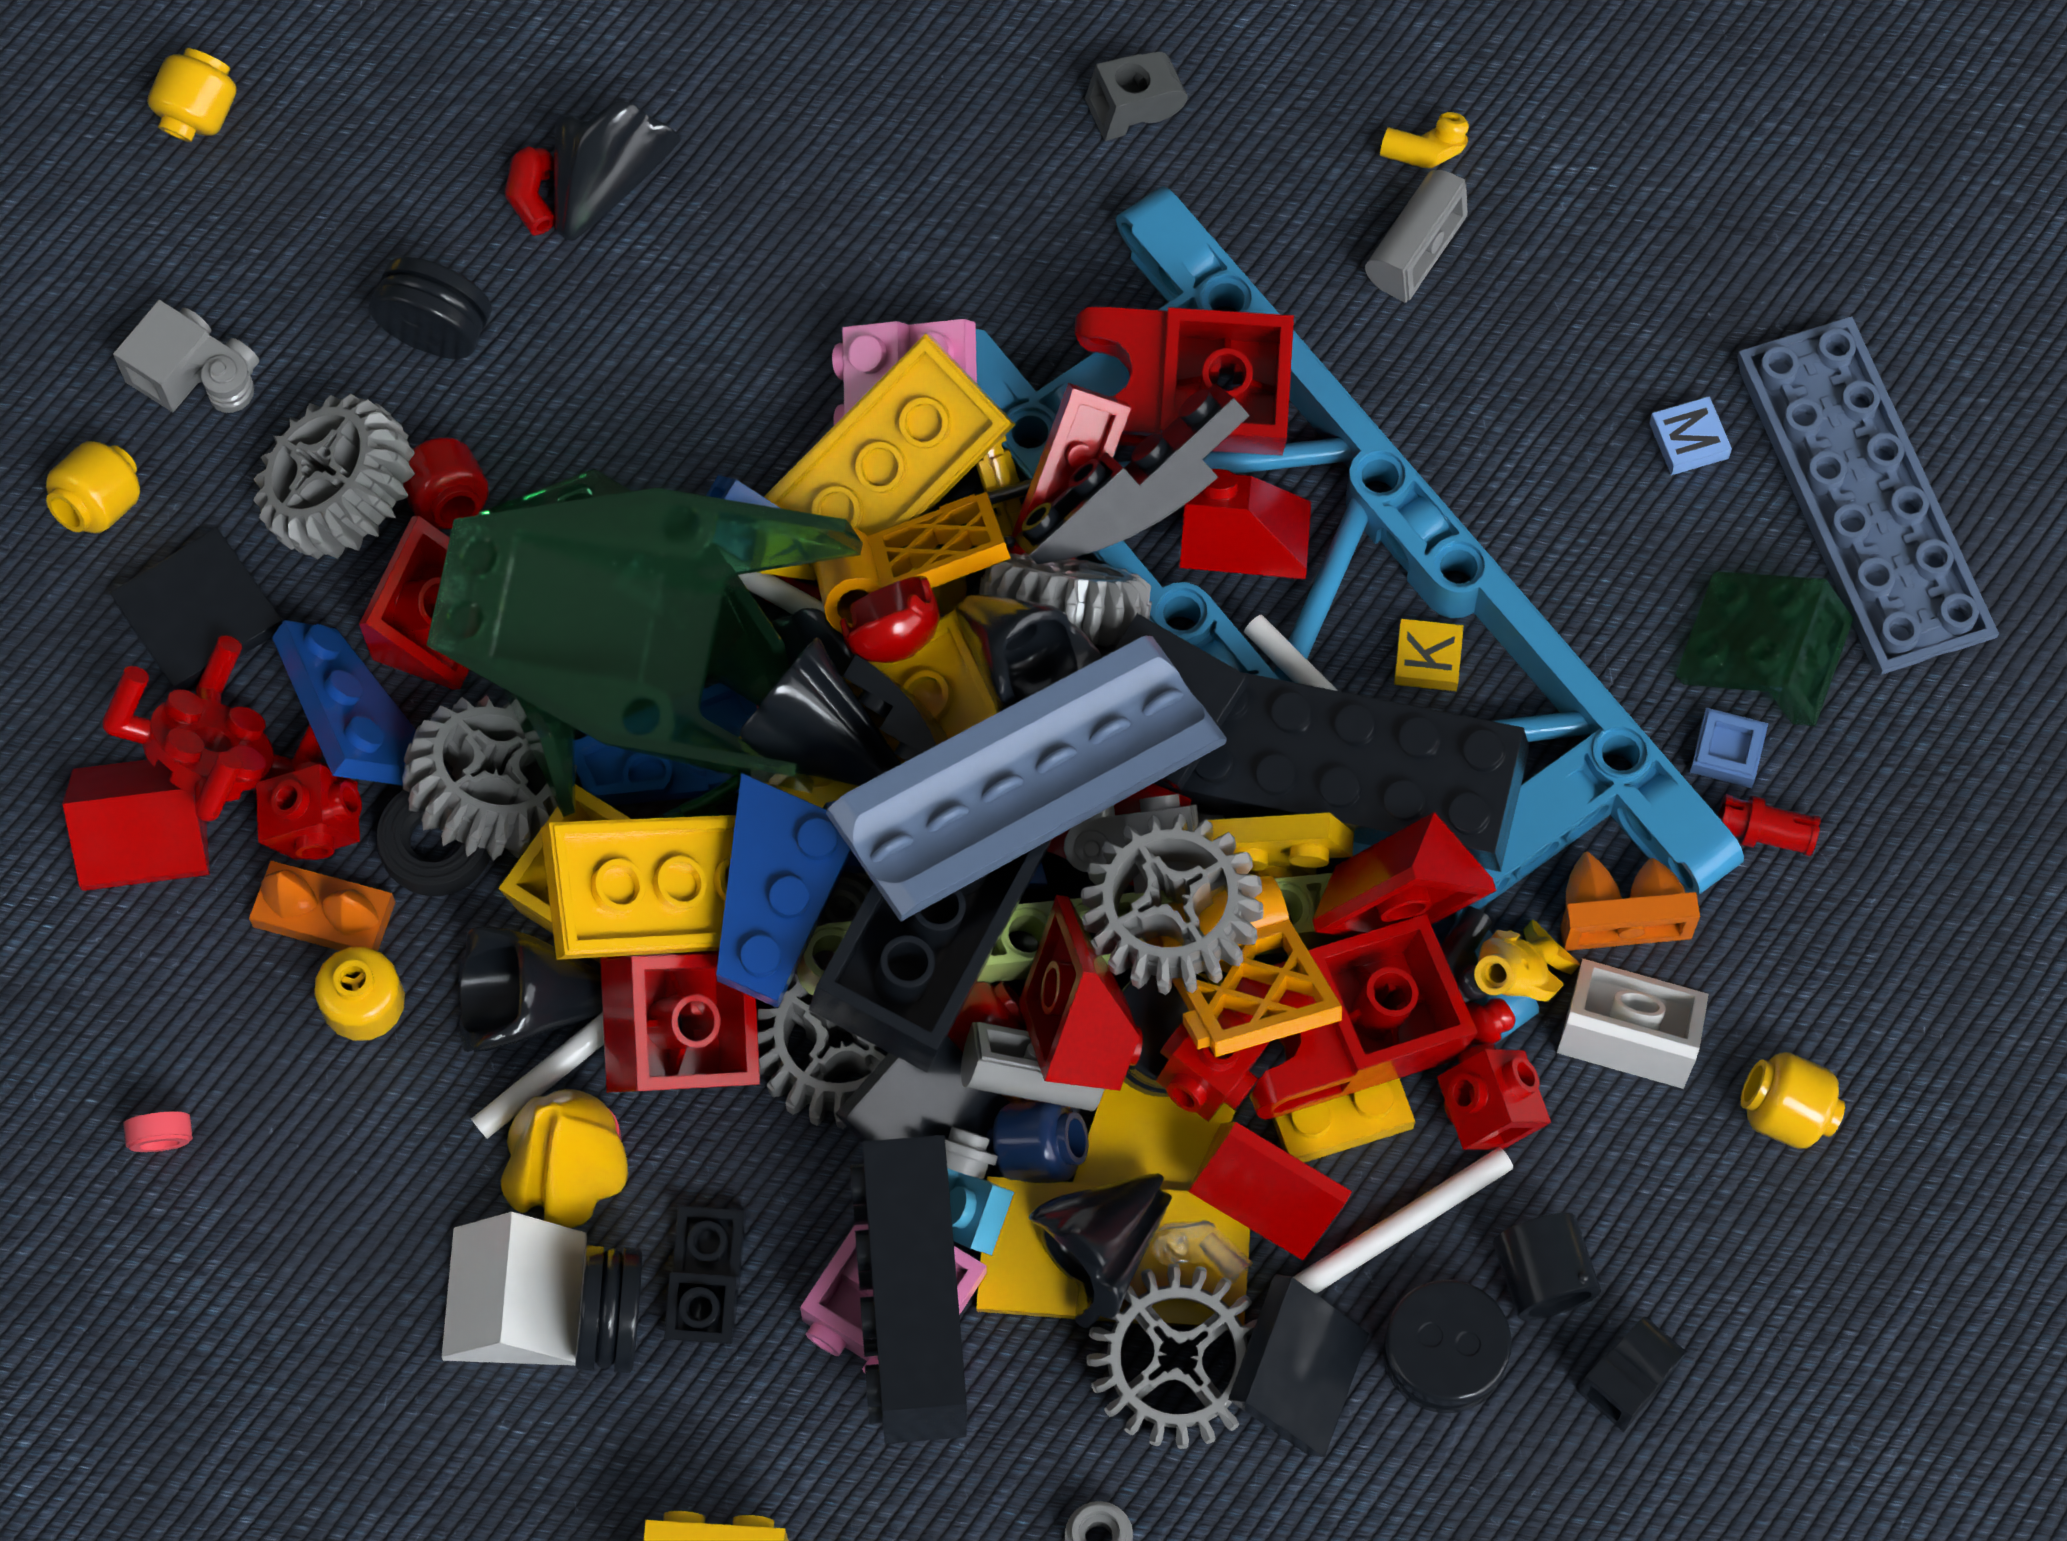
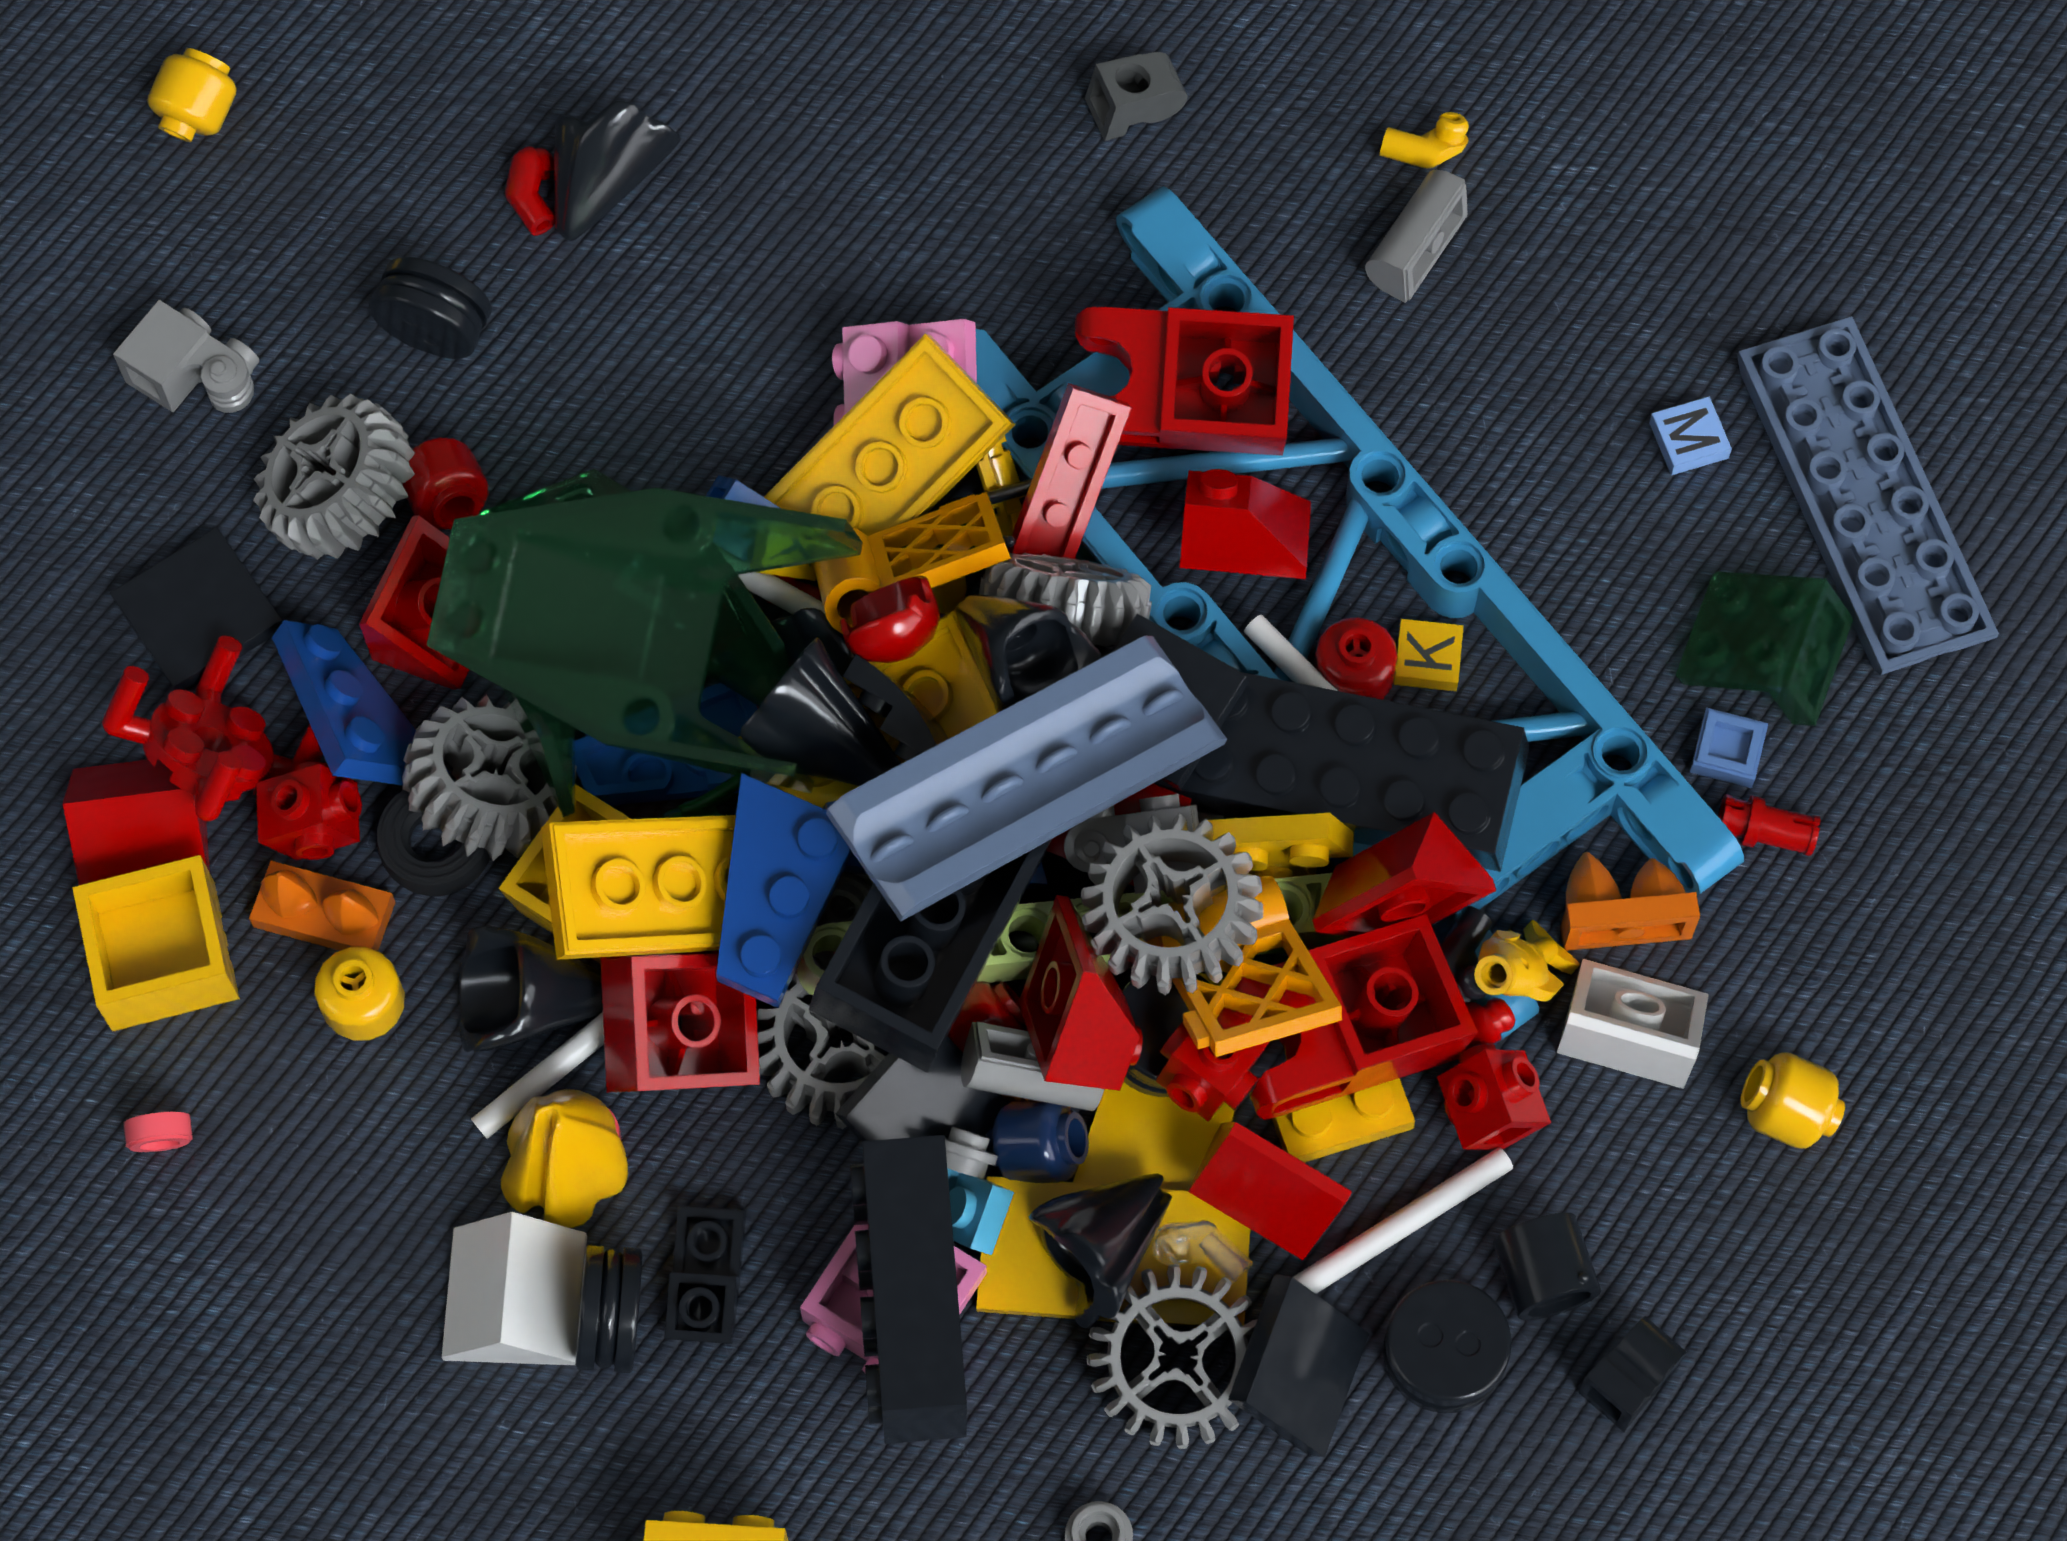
(92, 487): yellow head -> none
(155, 943): none -> yellow piece
(1119, 502): slope -> none
(1357, 657): none -> red head

